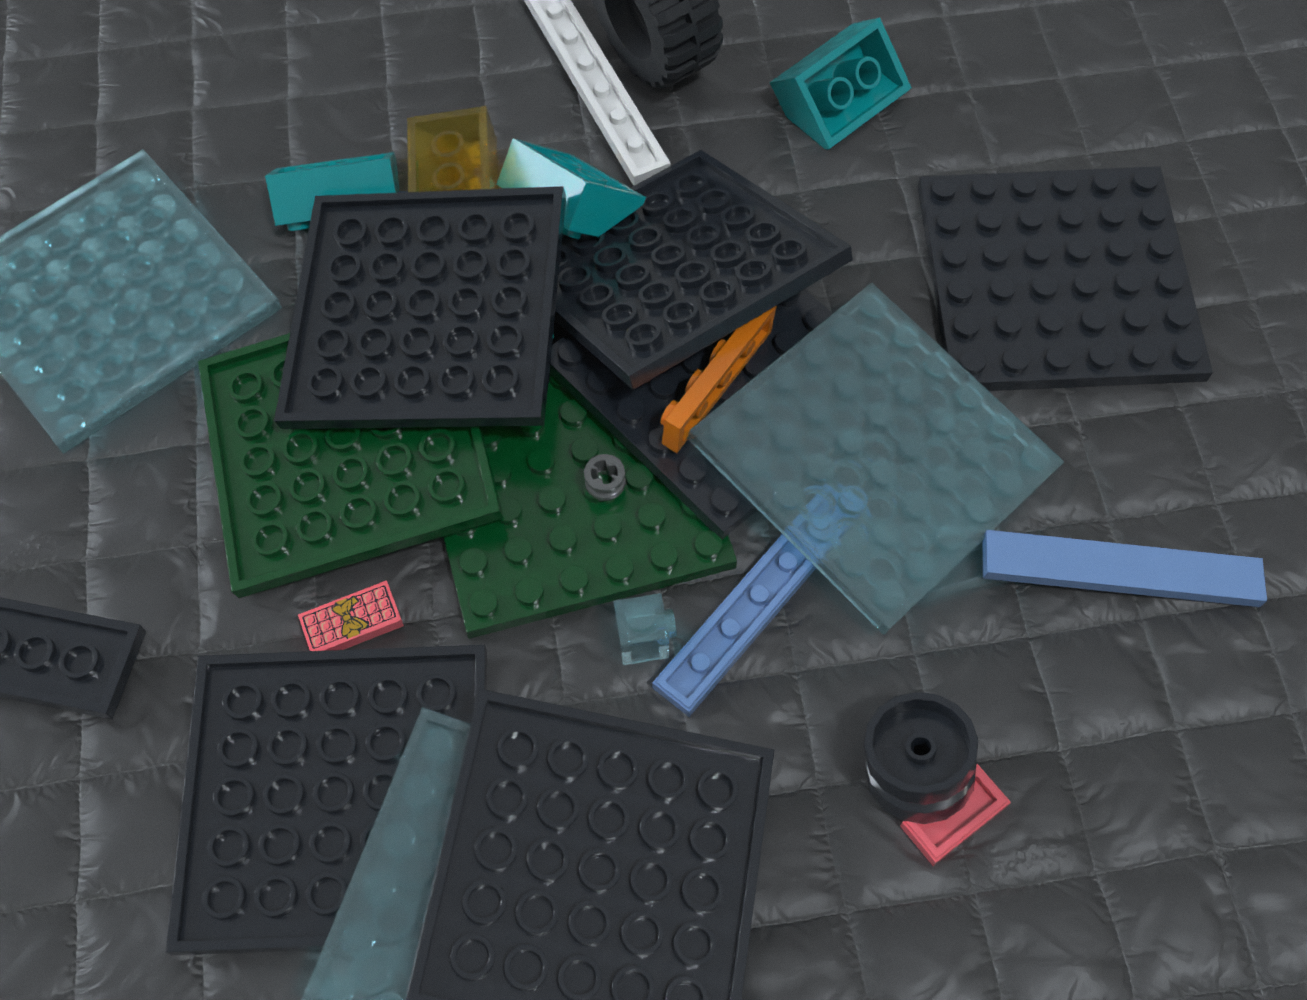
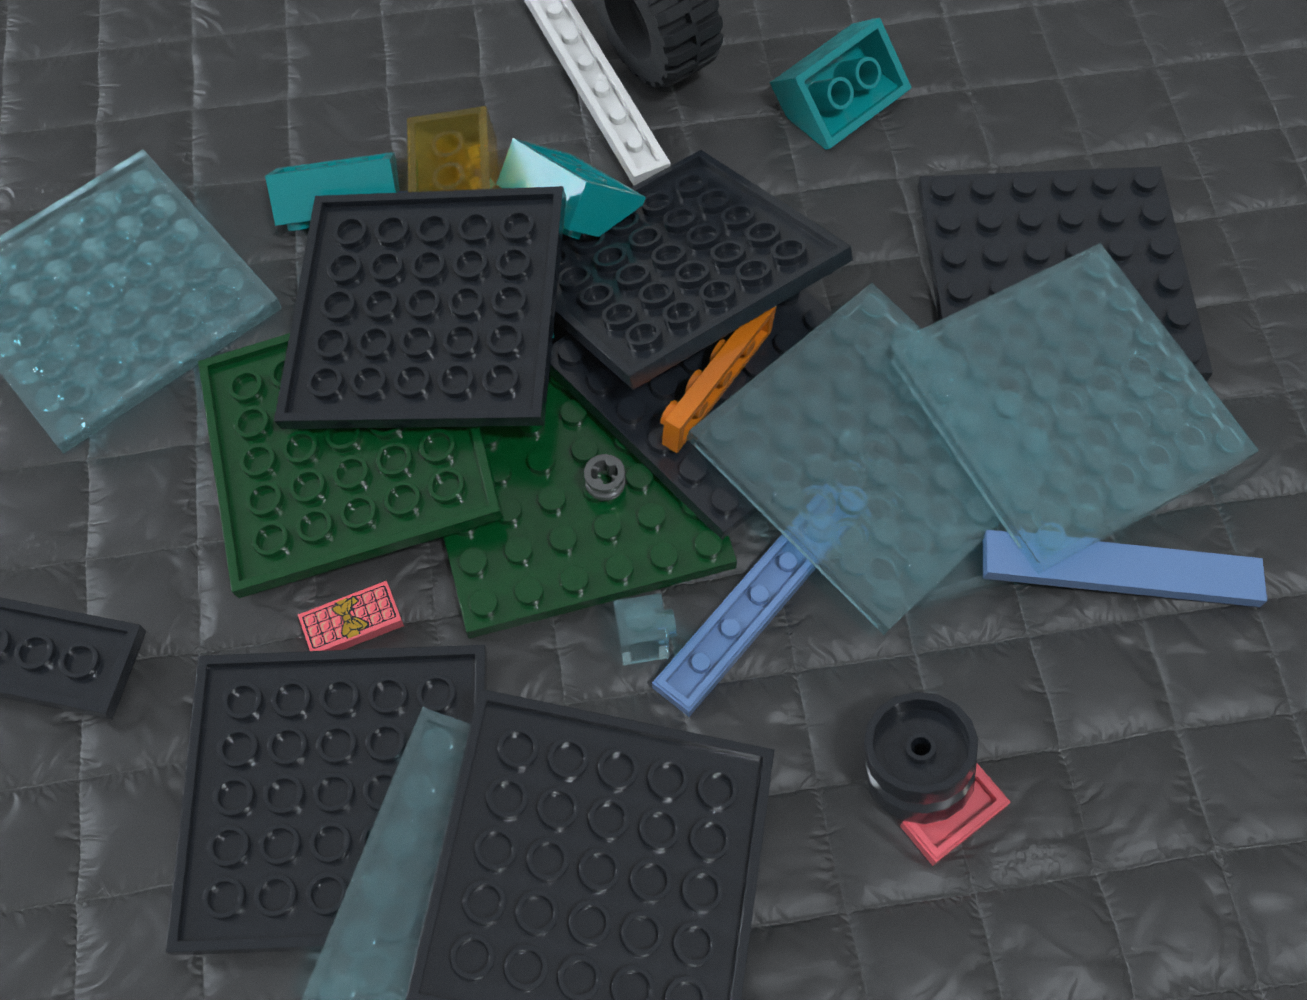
(1069, 406): none -> clear light blue plate

